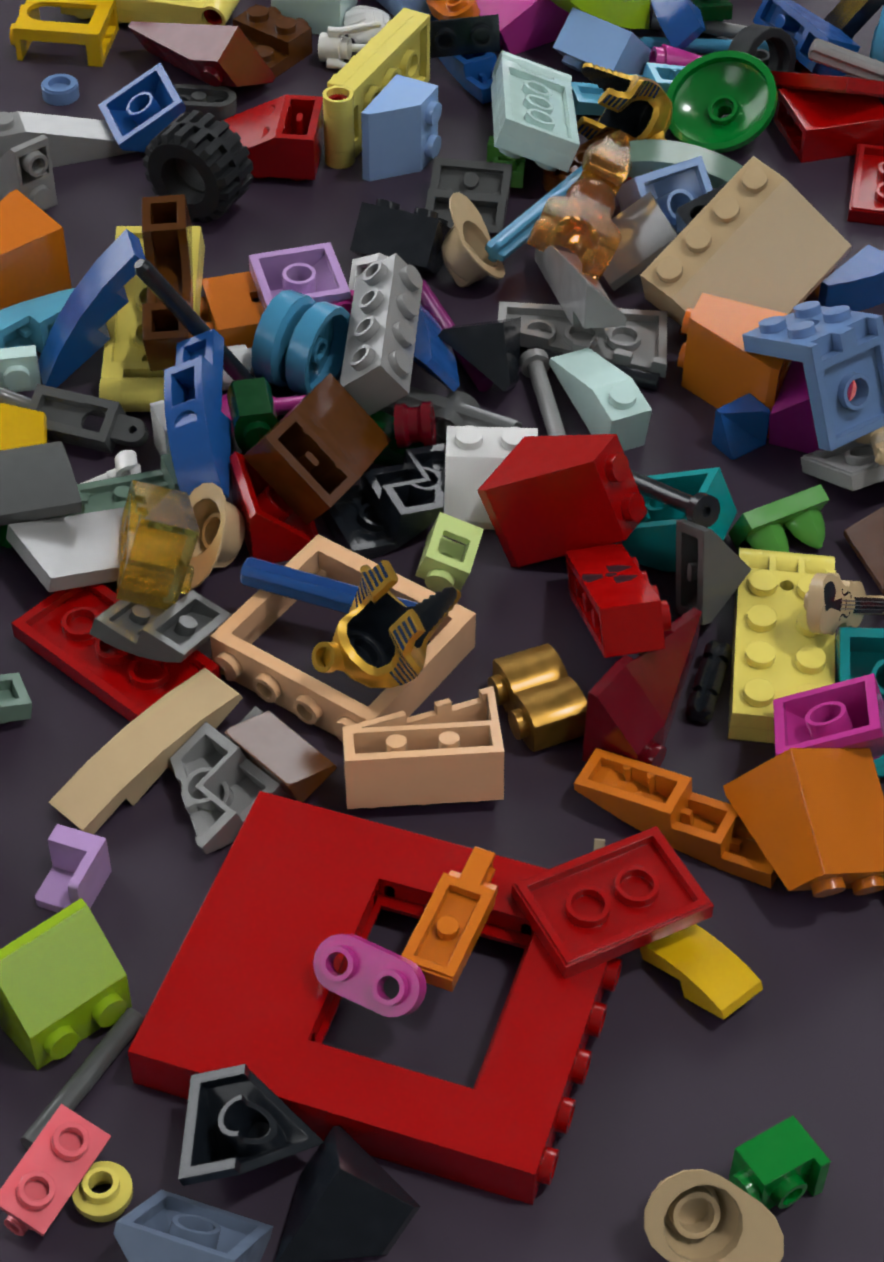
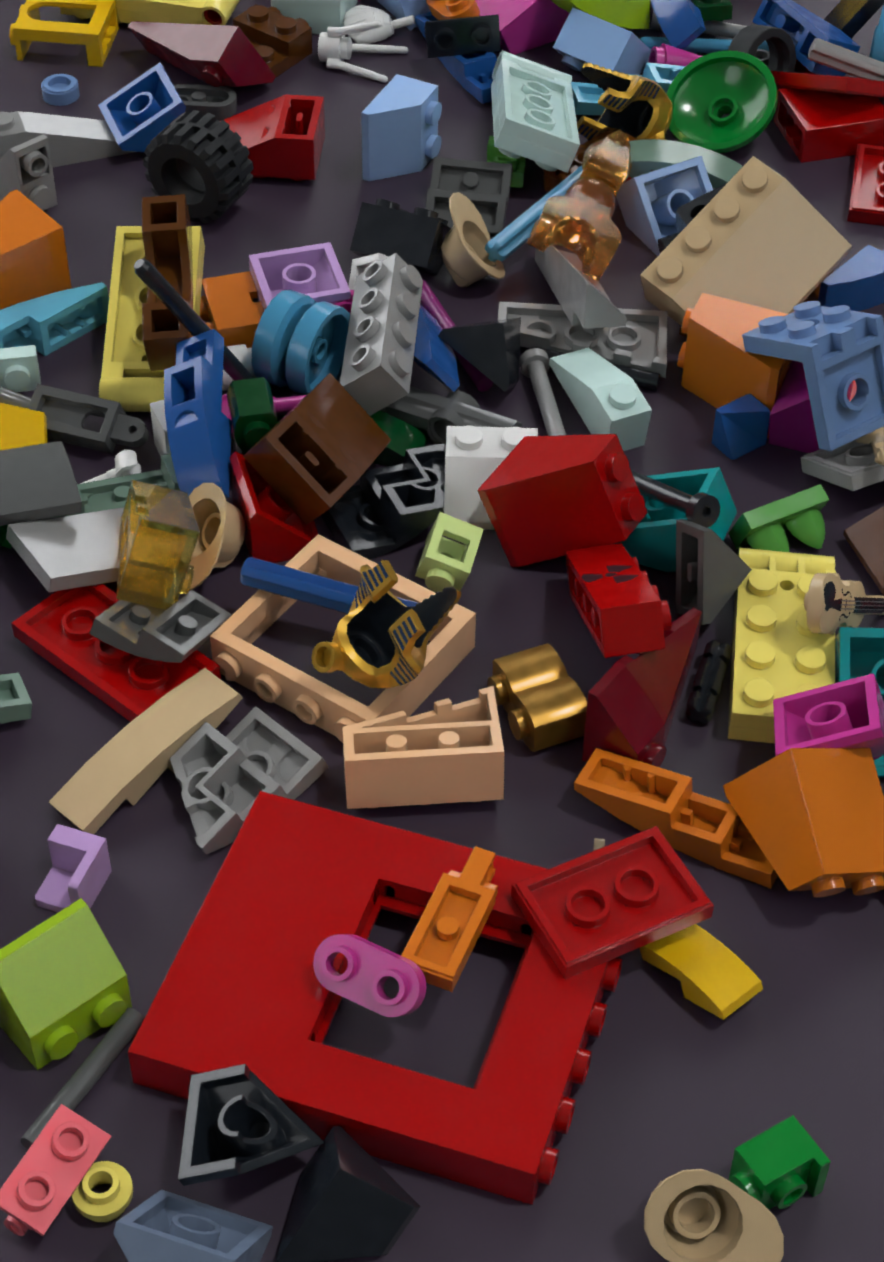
(82, 321): blue slope -> none
(281, 754): slope -> none
(398, 49): light yellow hinge -> none
(414, 424): dark red wheel -> none
(644, 236): dark grey slope -> none

